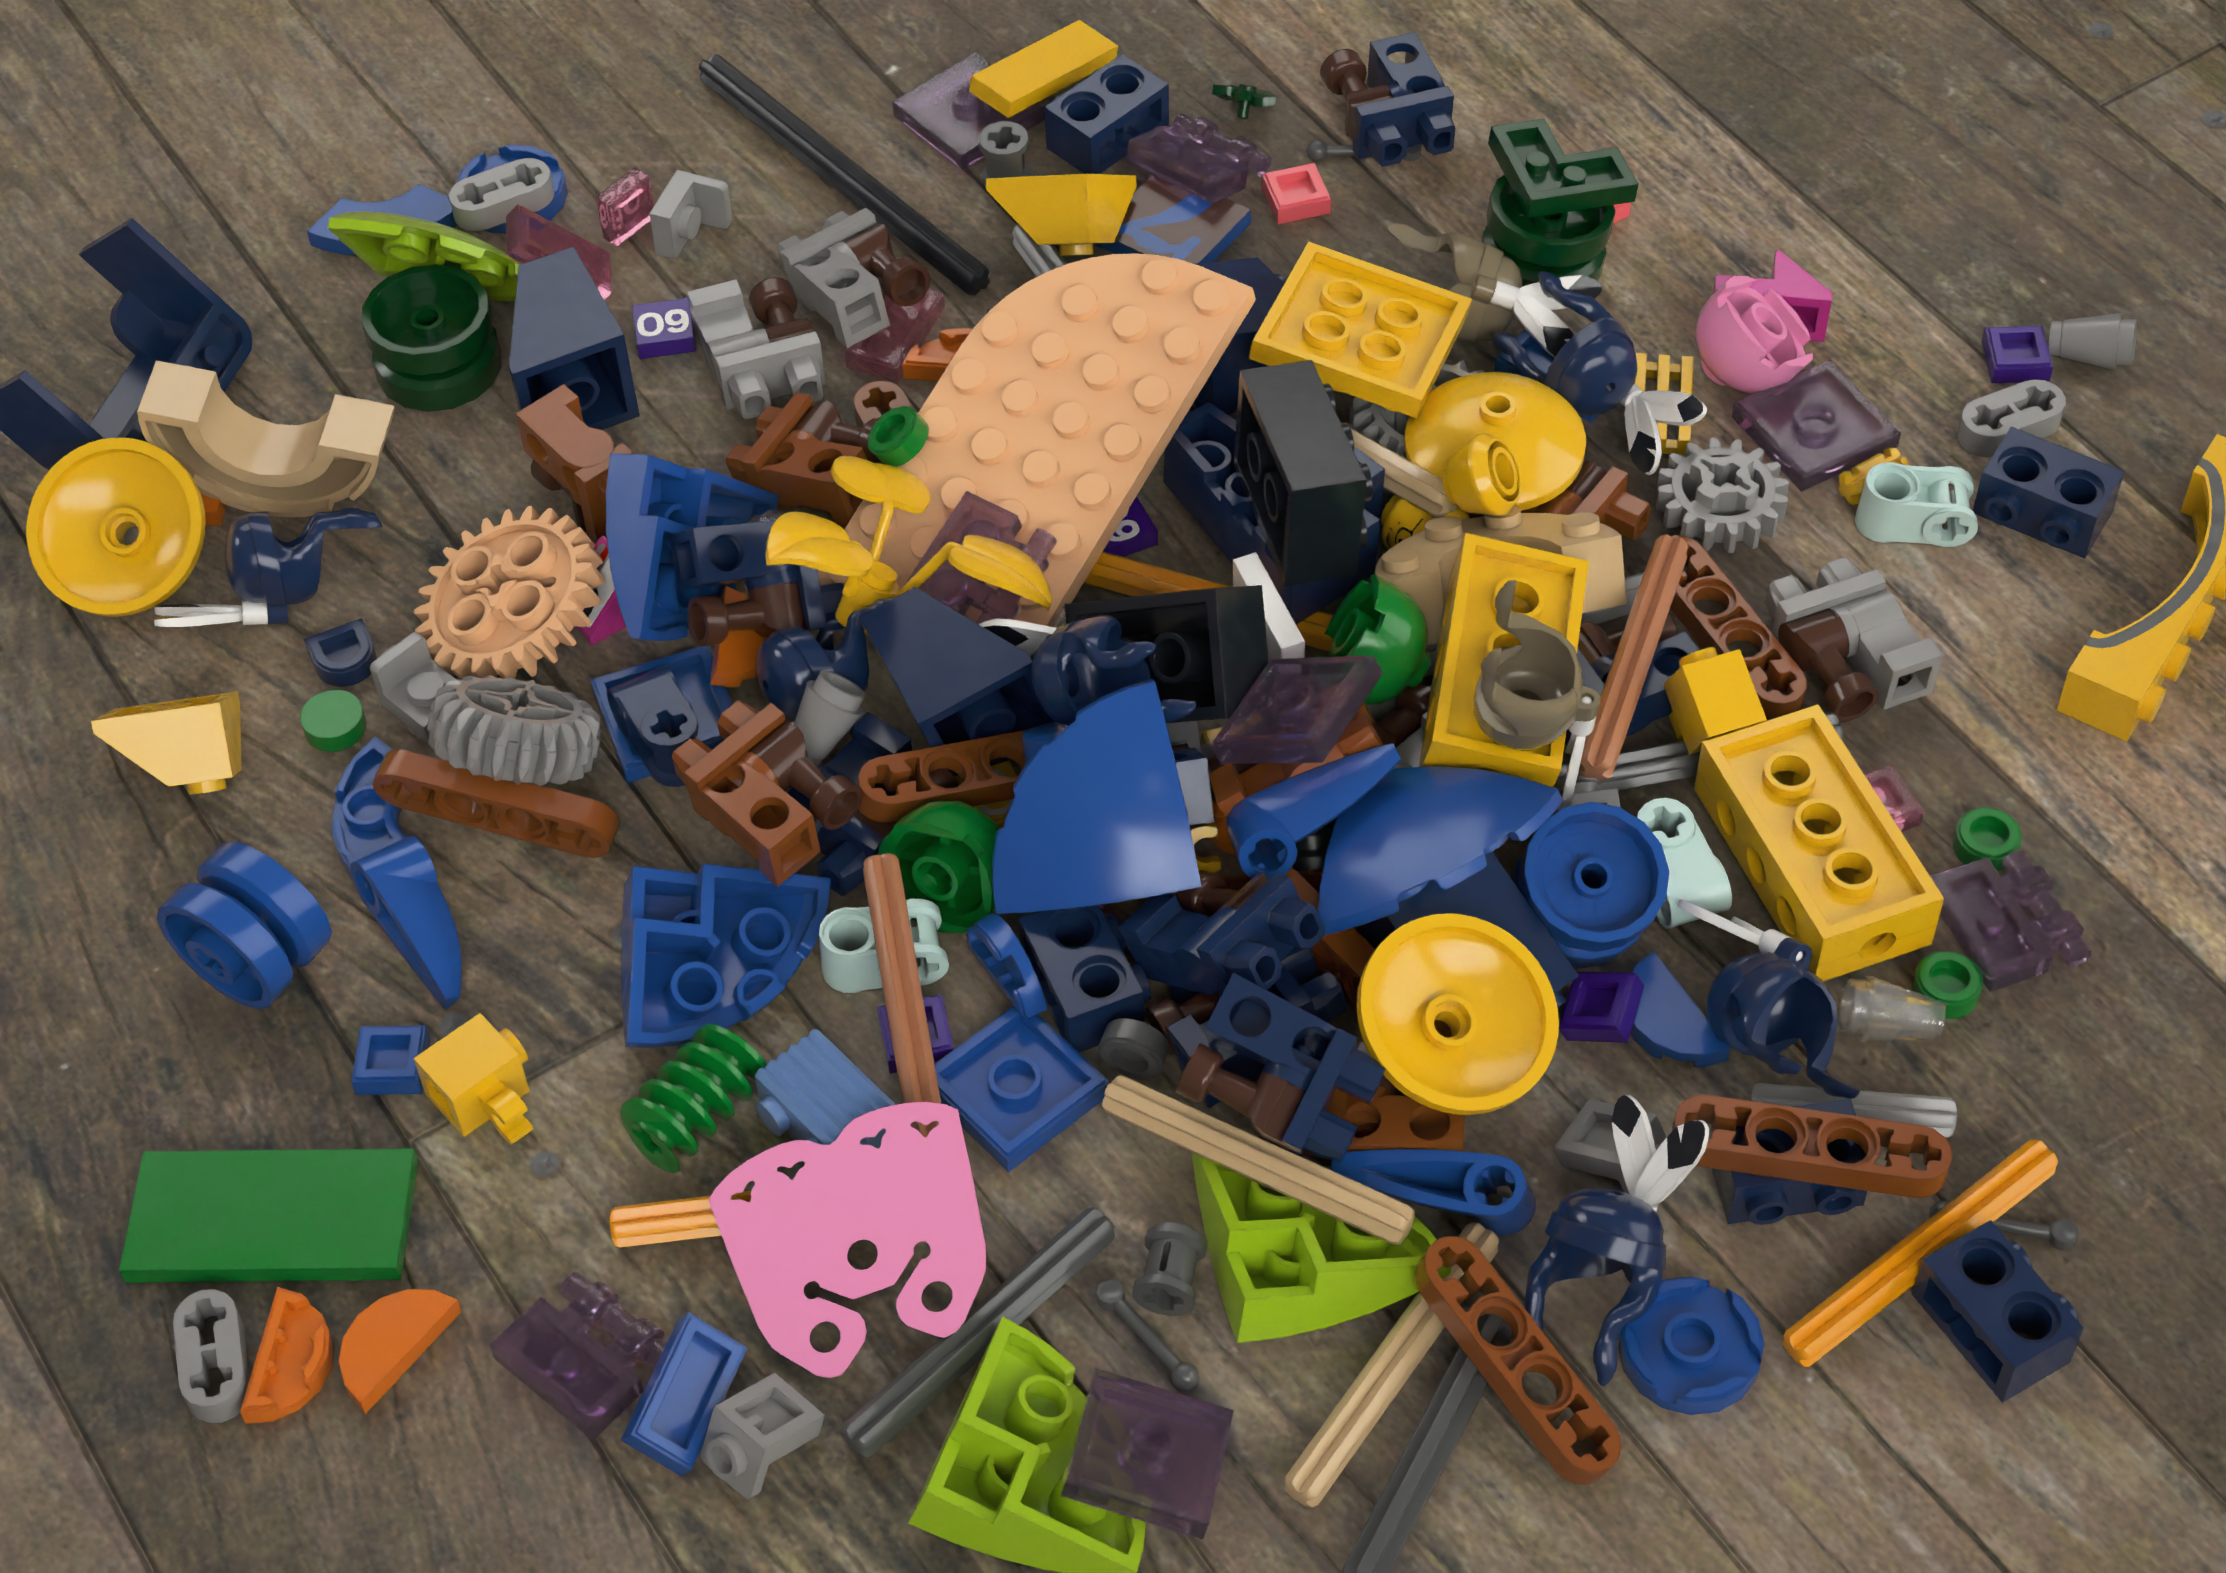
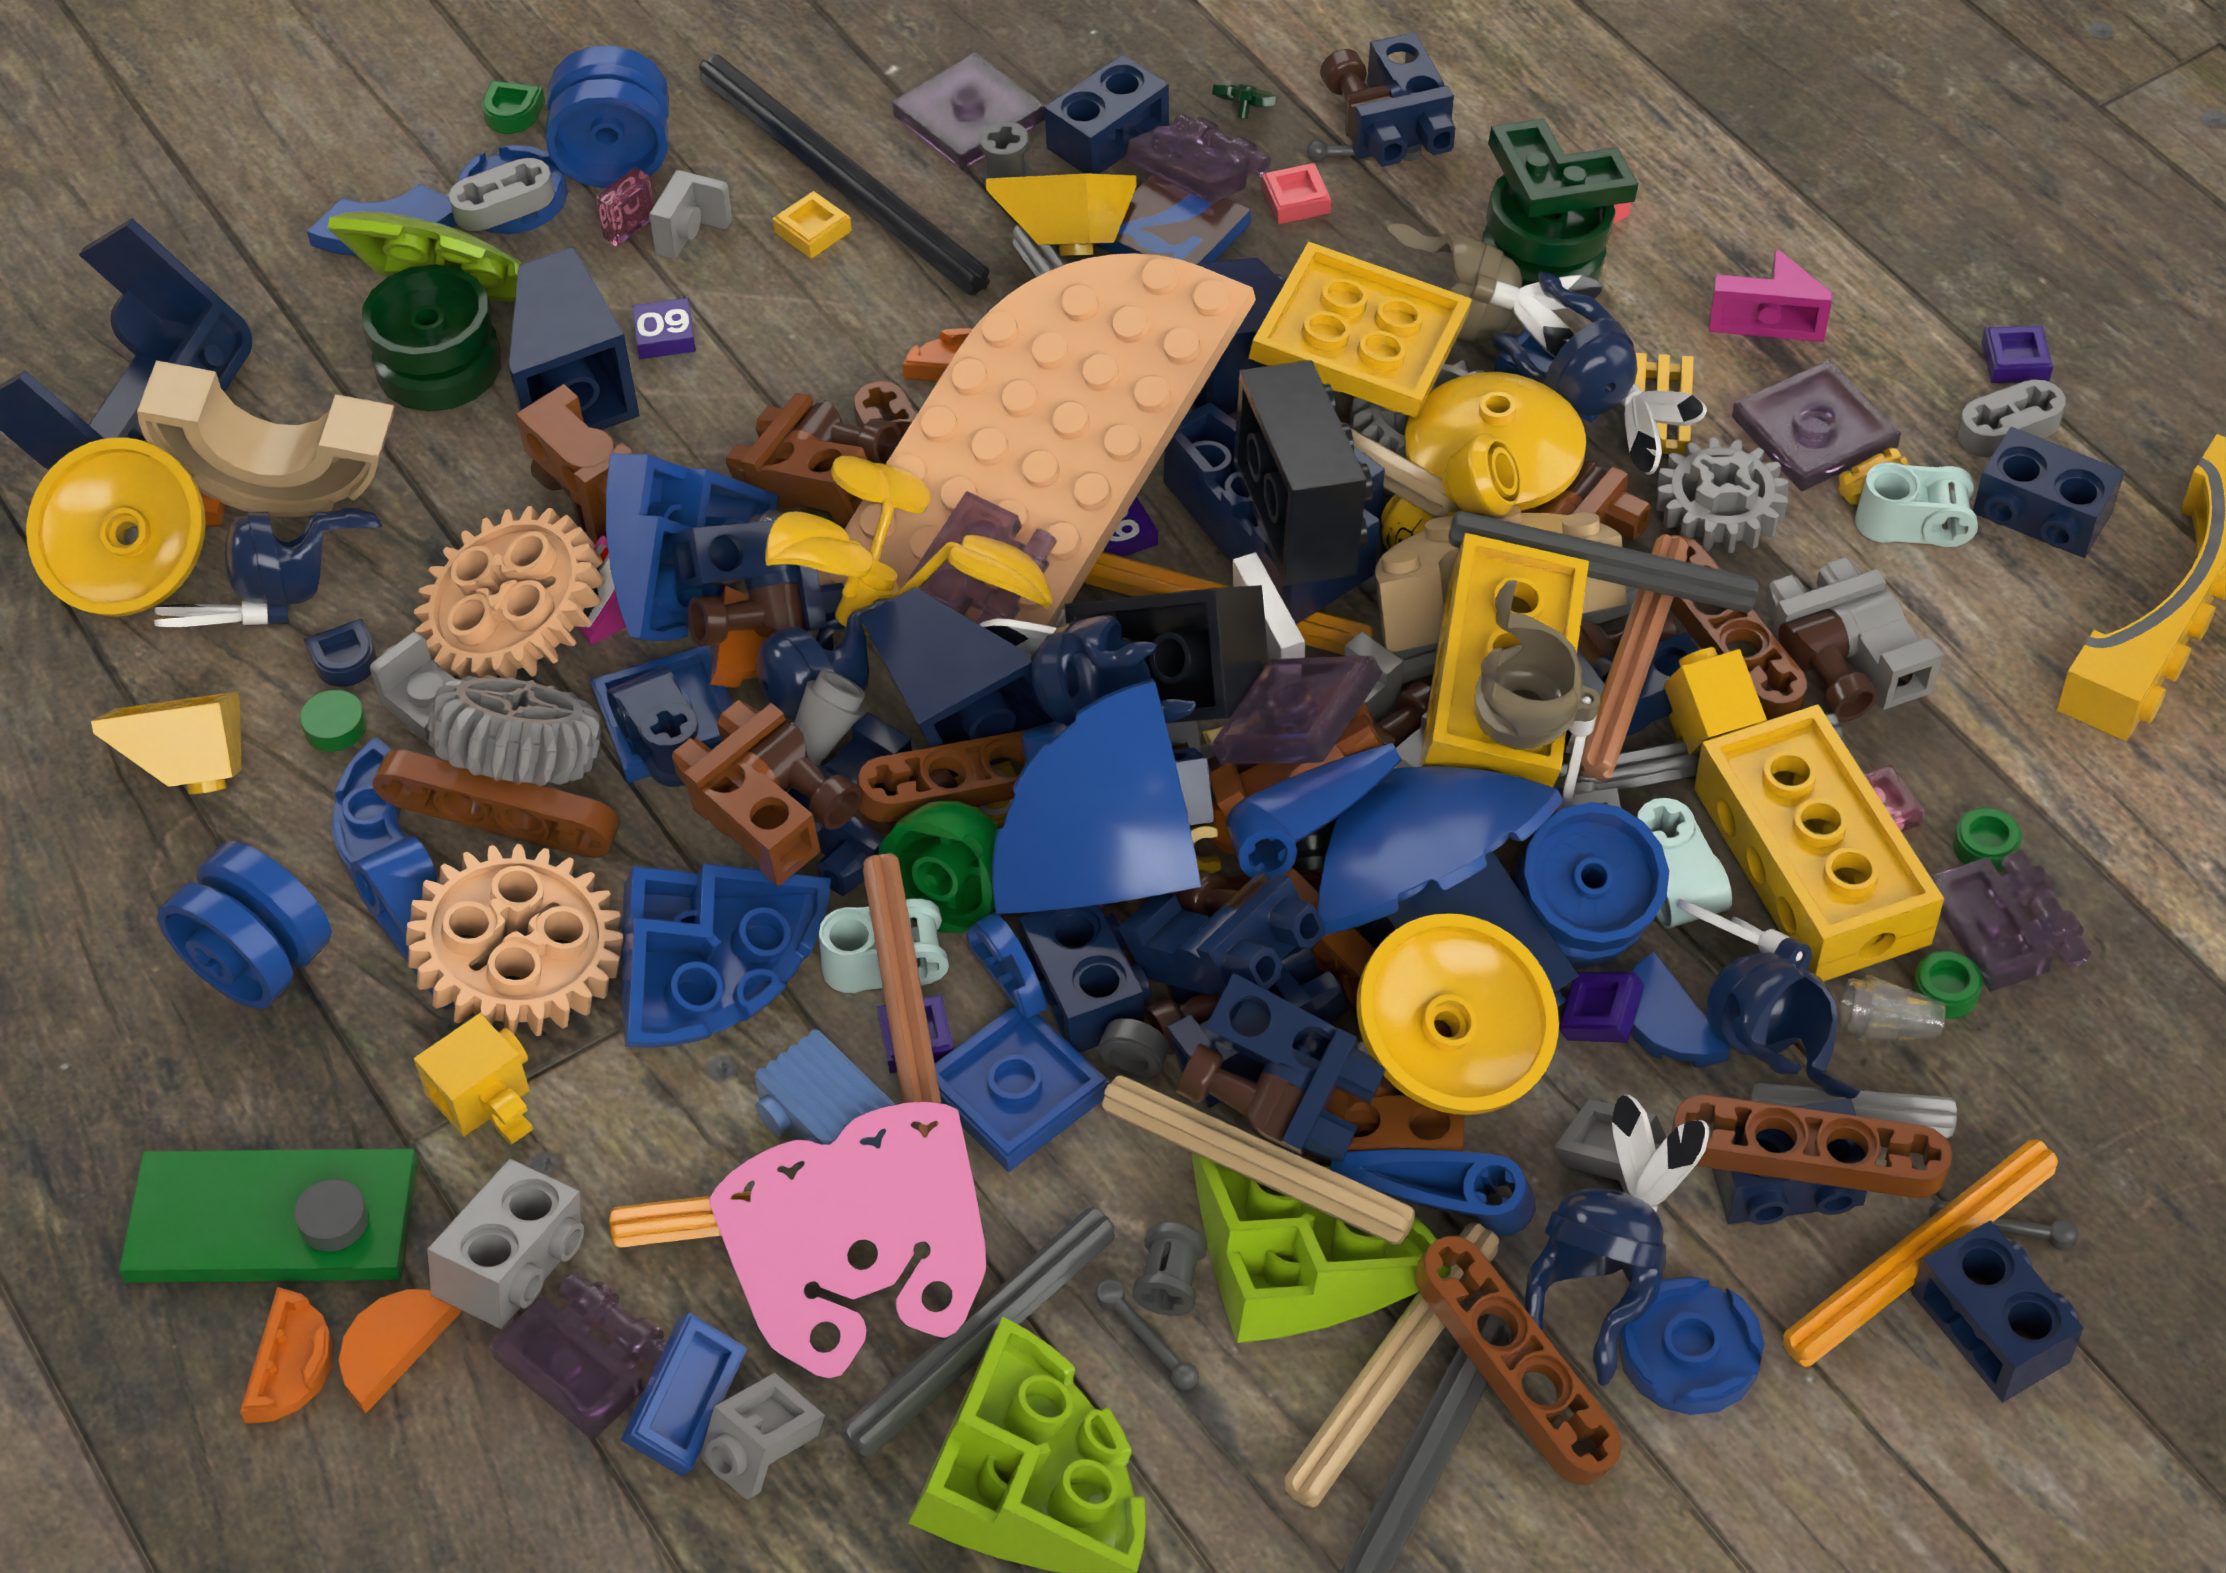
(196, 1358): light grey beam -> none
(331, 1215): none -> dark grey tile
(386, 1060): blue tile -> none
(505, 1244): none -> light grey brick
(511, 106): none -> green tile
(514, 939): none -> light nougat gear
(534, 237): clear pink tile -> none
(607, 115): none -> blue wheel
(687, 1092): green piece -> none
(761, 362): light grey hips -> none
(812, 224): none -> yellow tile
(840, 274): light grey hips -> none
(886, 350): clear pink tile -> none
(898, 436): green tile -> none
(1043, 68): yellow tile -> none
(1148, 1453): plate -> none
(1382, 624): green cylinder -> none
(1620, 564): none -> dark grey axle
(1750, 338): bright pink cylinder -> none
(2095, 340): light grey cone -> none

